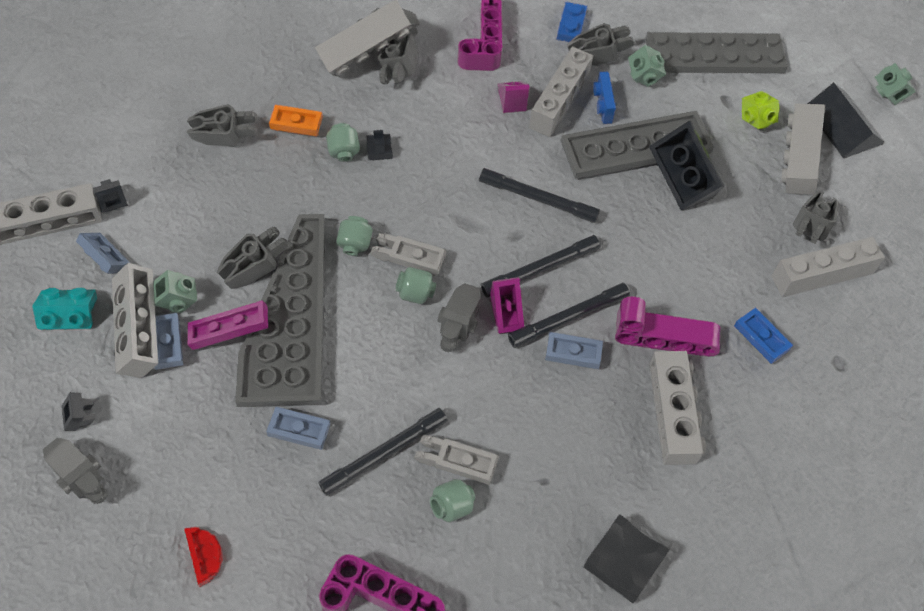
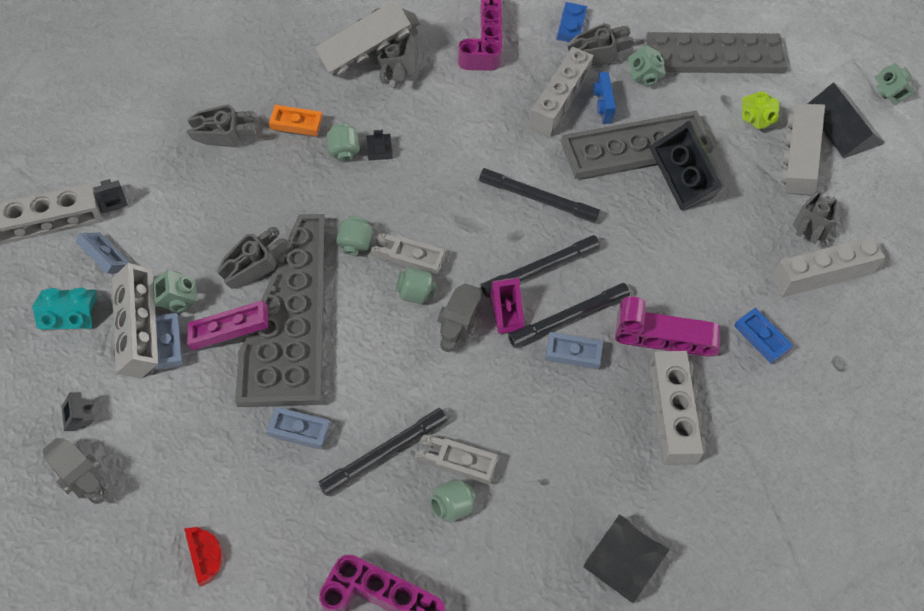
(513, 96): magenta slope -> none

